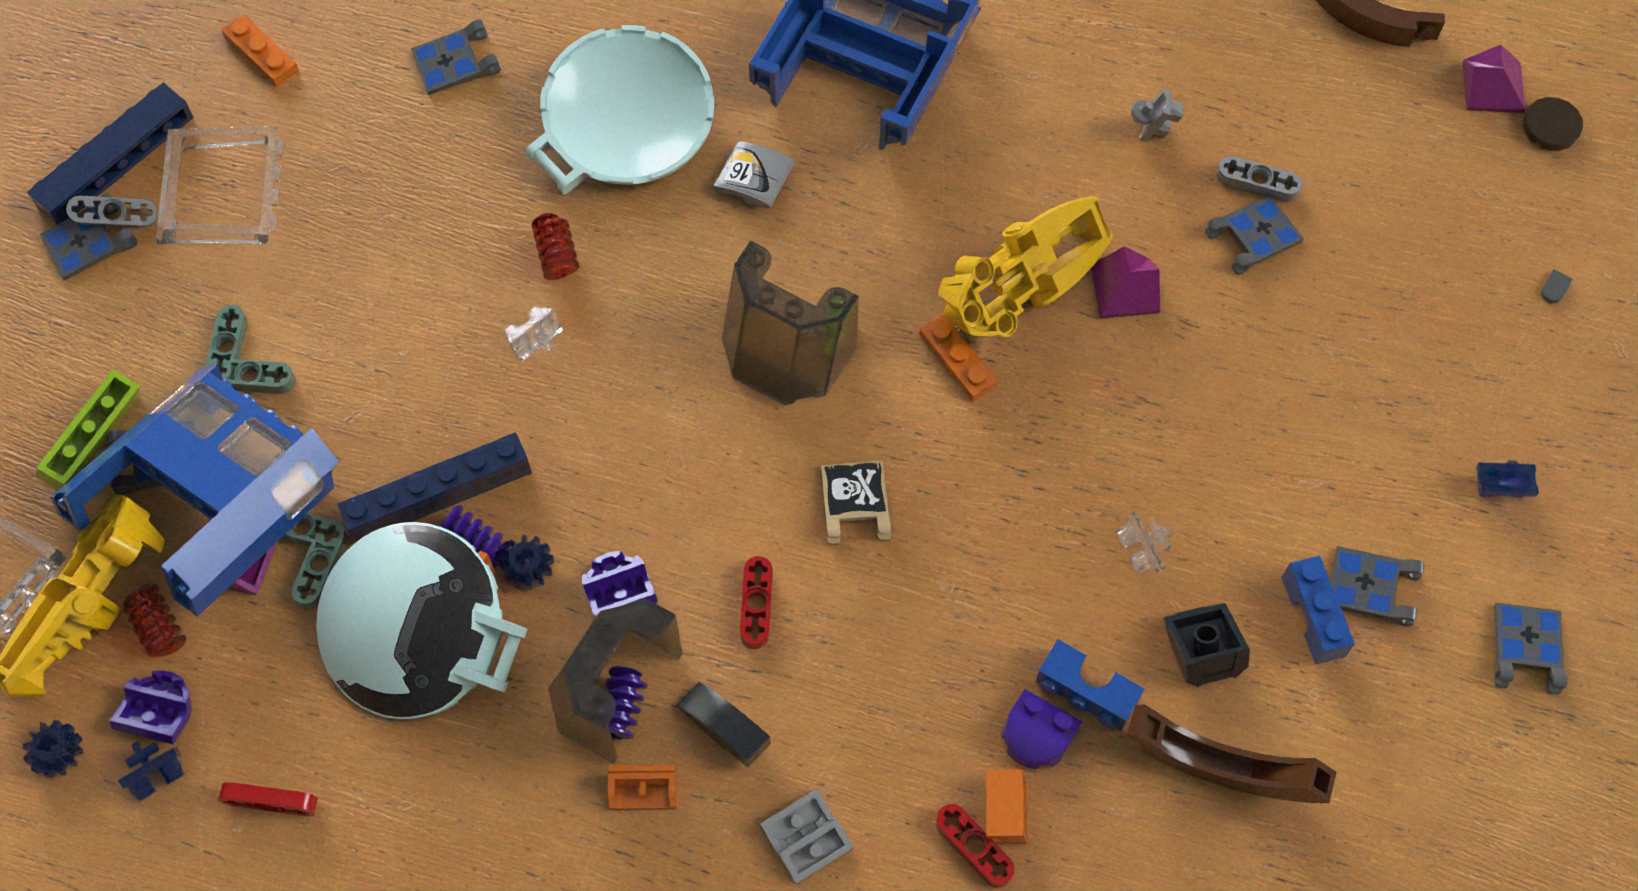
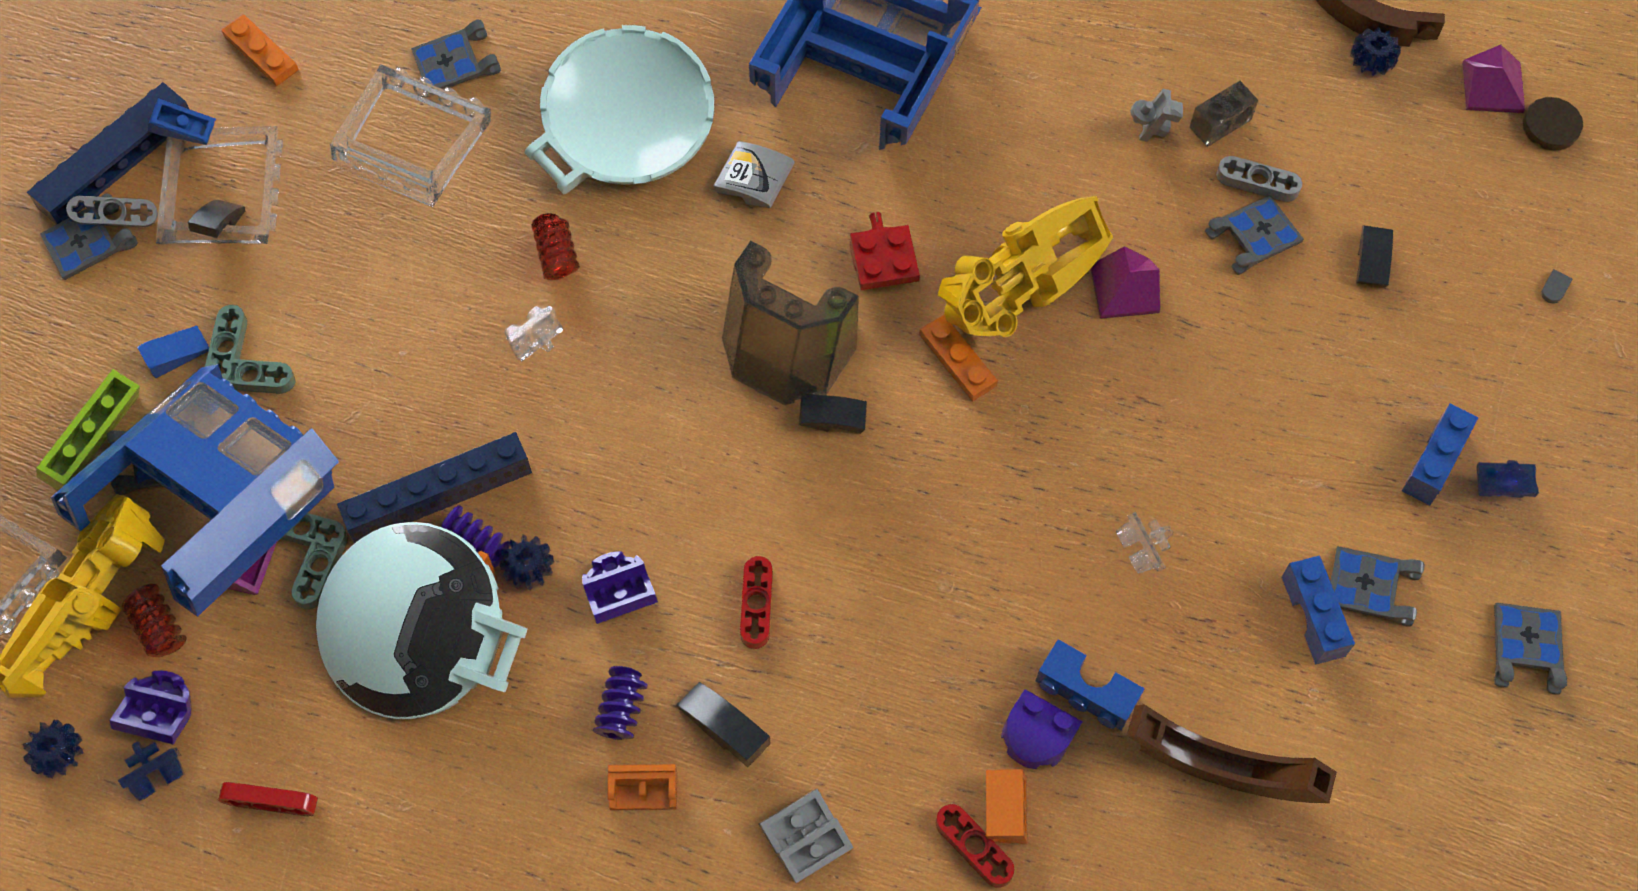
(173, 350): none -> blue slope
(180, 123): none -> blue slope
(214, 217): none -> black slope
(394, 172): none -> clear windscreen
(579, 705): clear smoke windscreen -> none
(826, 411): none -> black slope
(855, 494): flag -> none
(883, 255): none -> red plate
(1207, 644): black slope -> none
(1223, 113): none -> clear smoke brick
(1375, 51): none -> clear blue gear
(1375, 256): none -> black slope
(1440, 454): none -> blue arch

